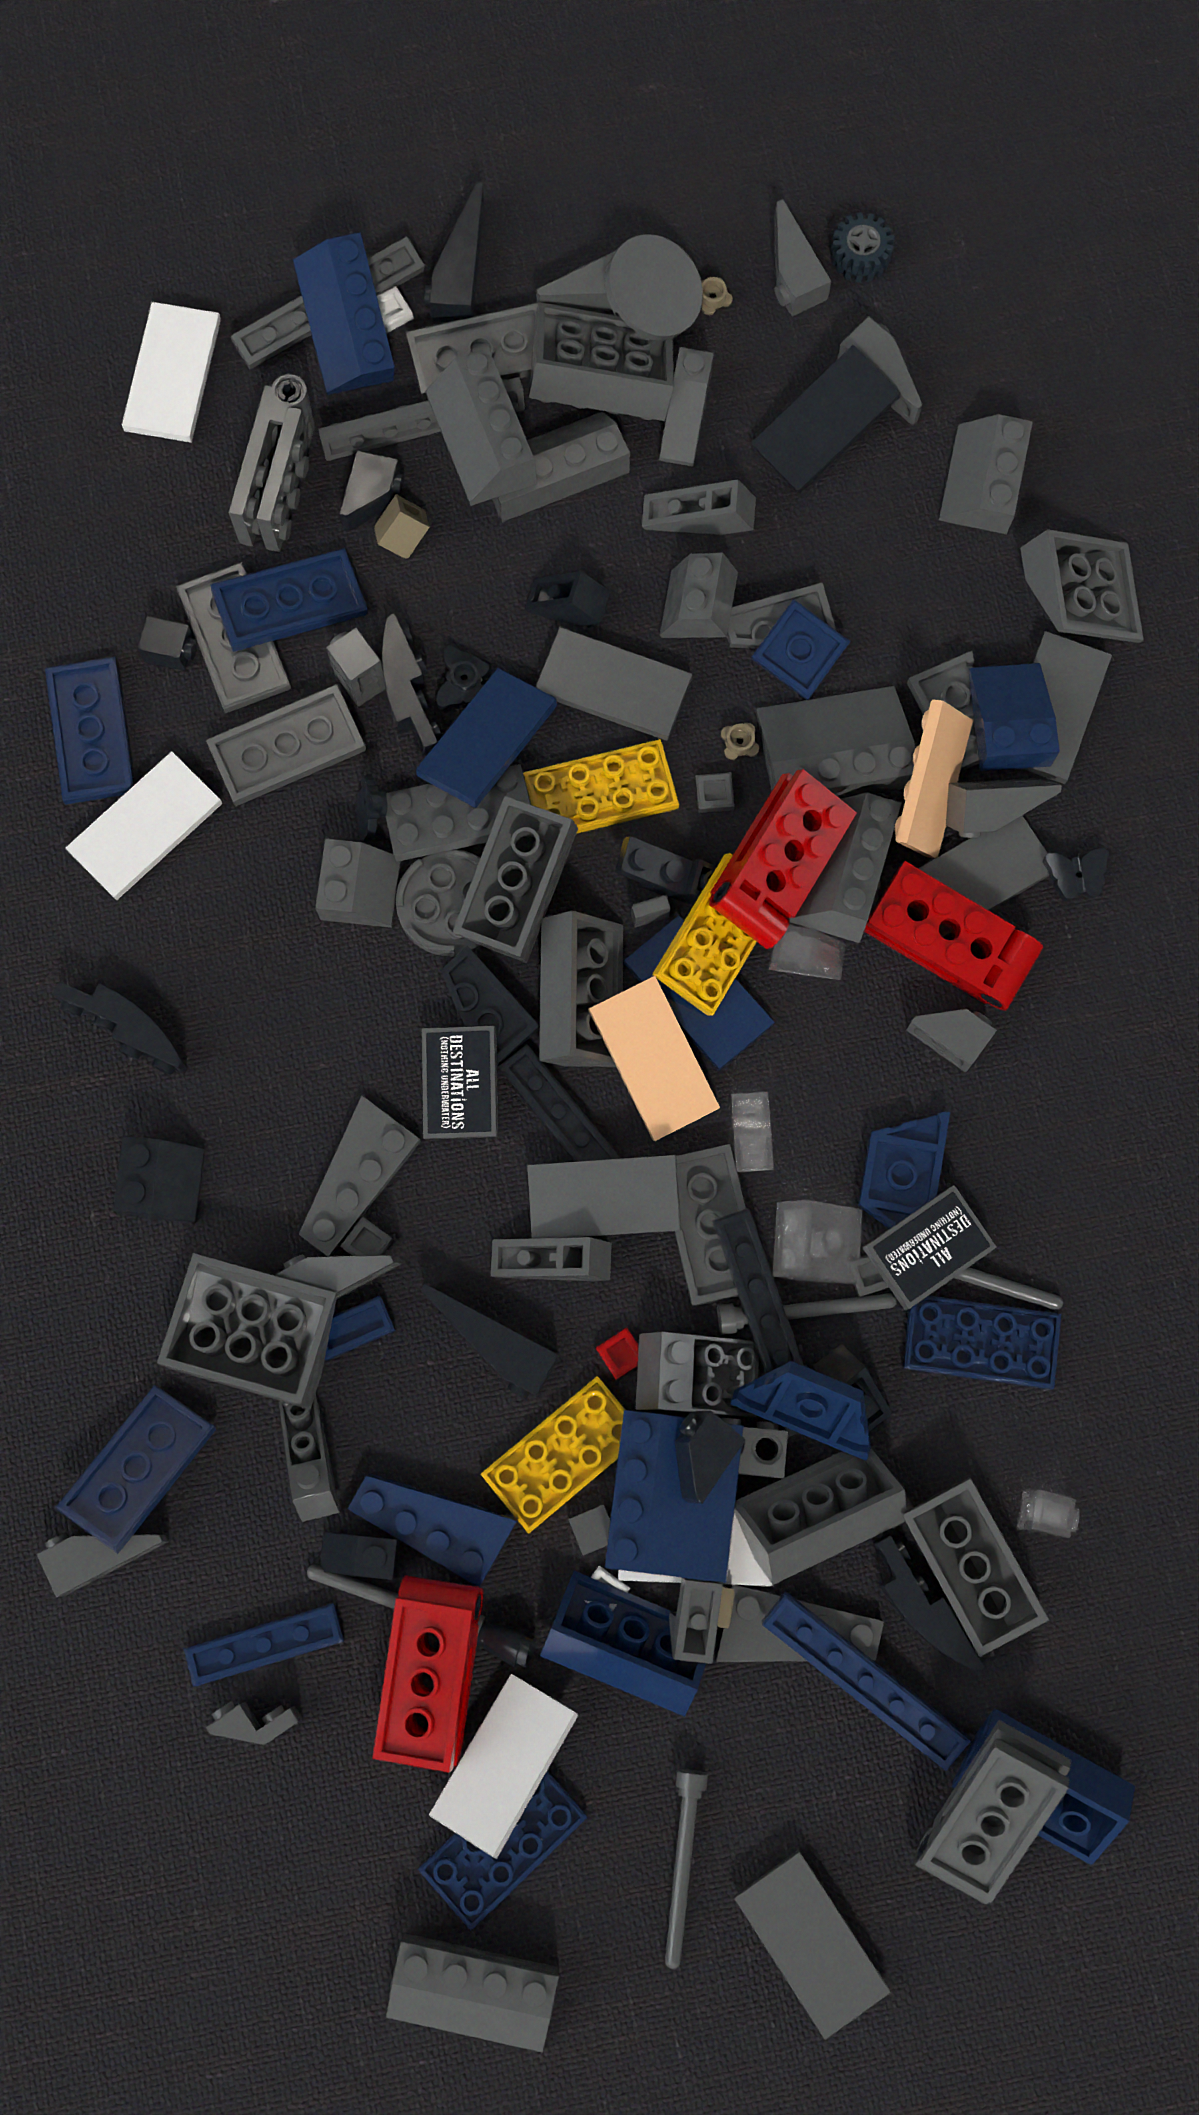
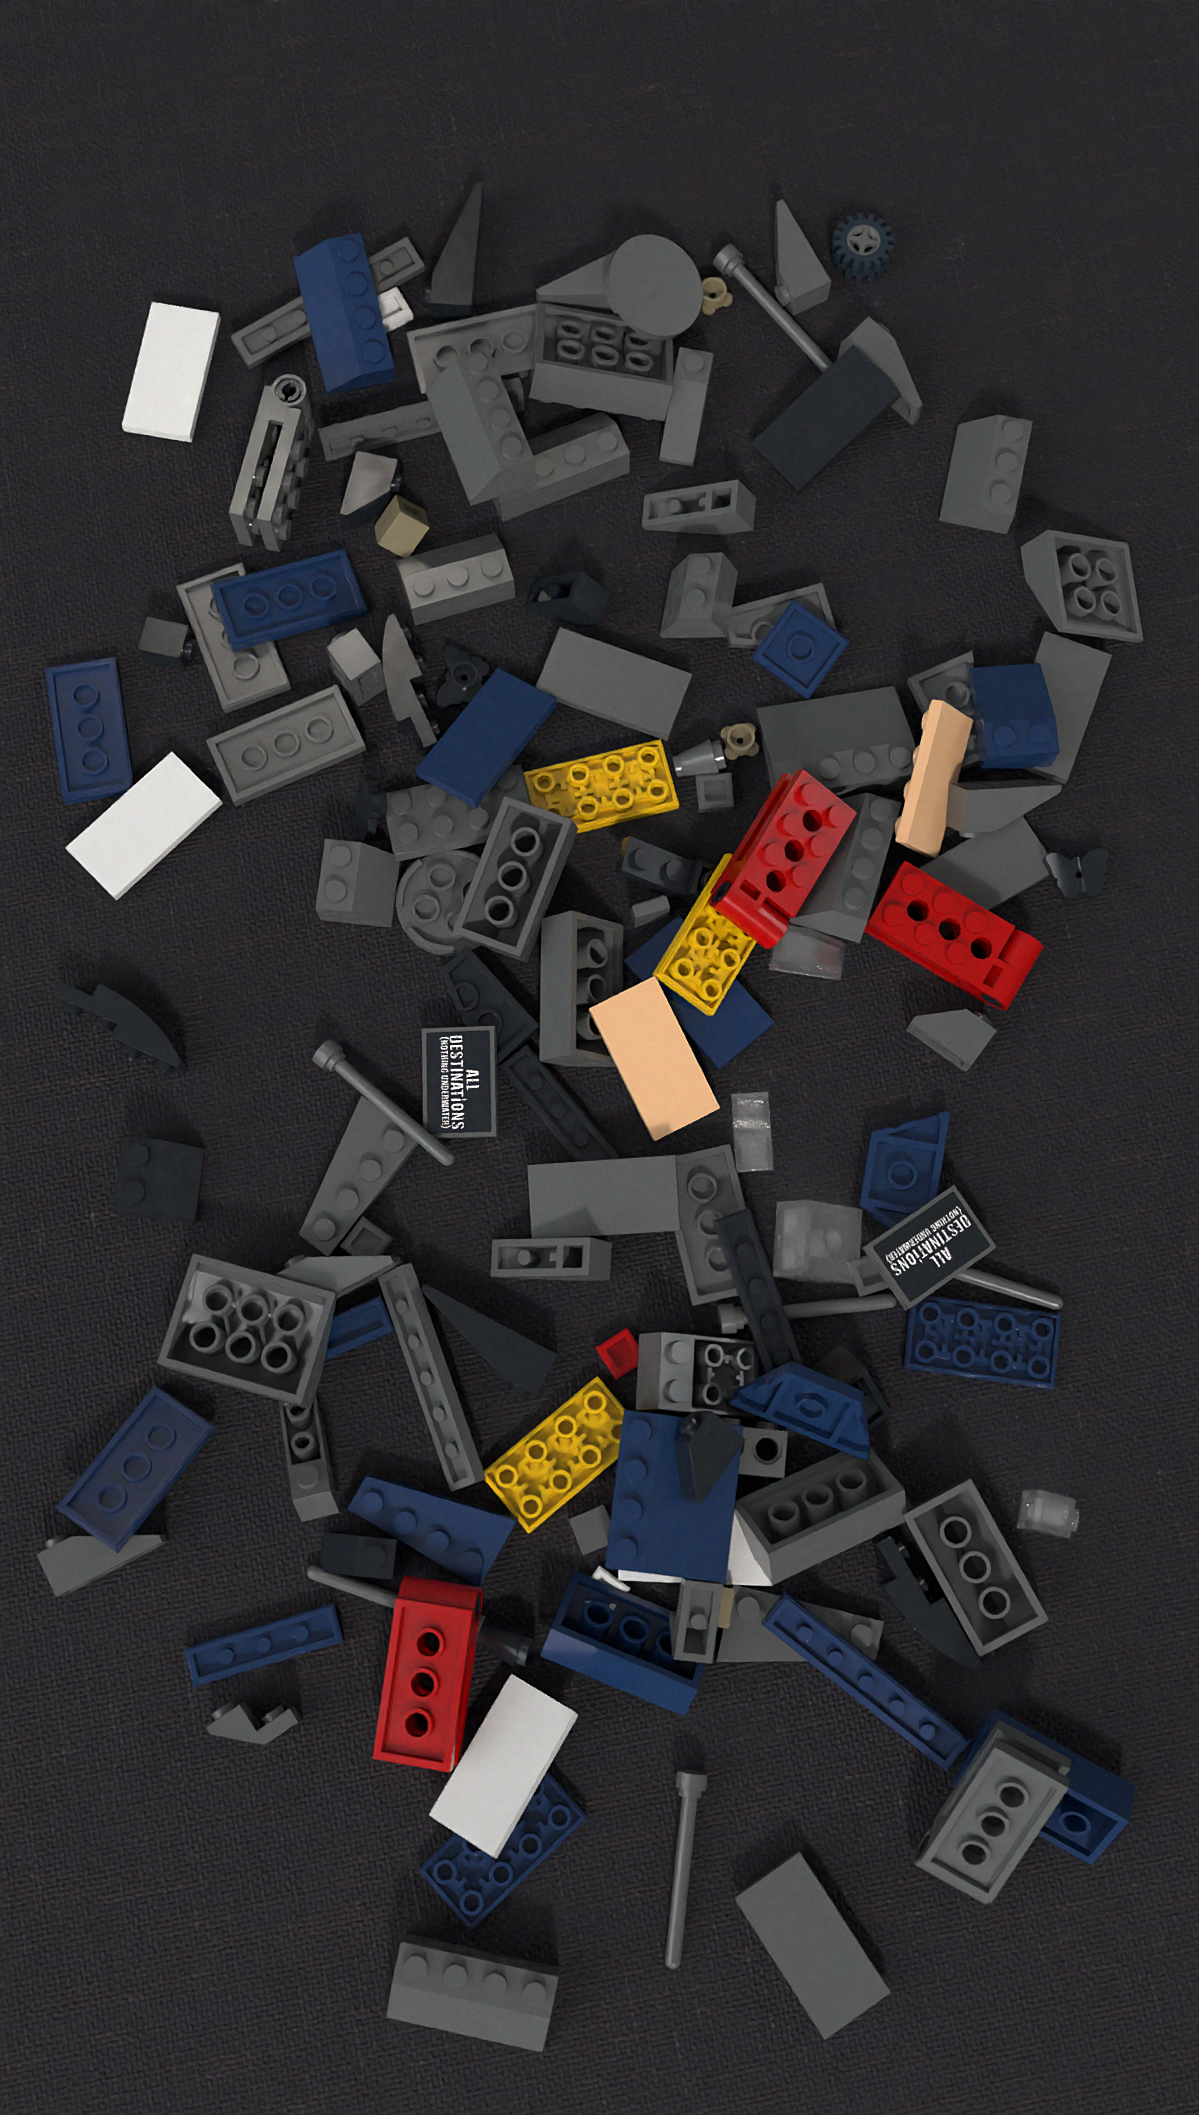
(331, 1058): none -> dark grey piece
(431, 1377): none -> dark grey plate
(456, 578): none -> dark grey slope
(700, 759): none -> dark grey cone
(730, 262): none -> dark grey piece

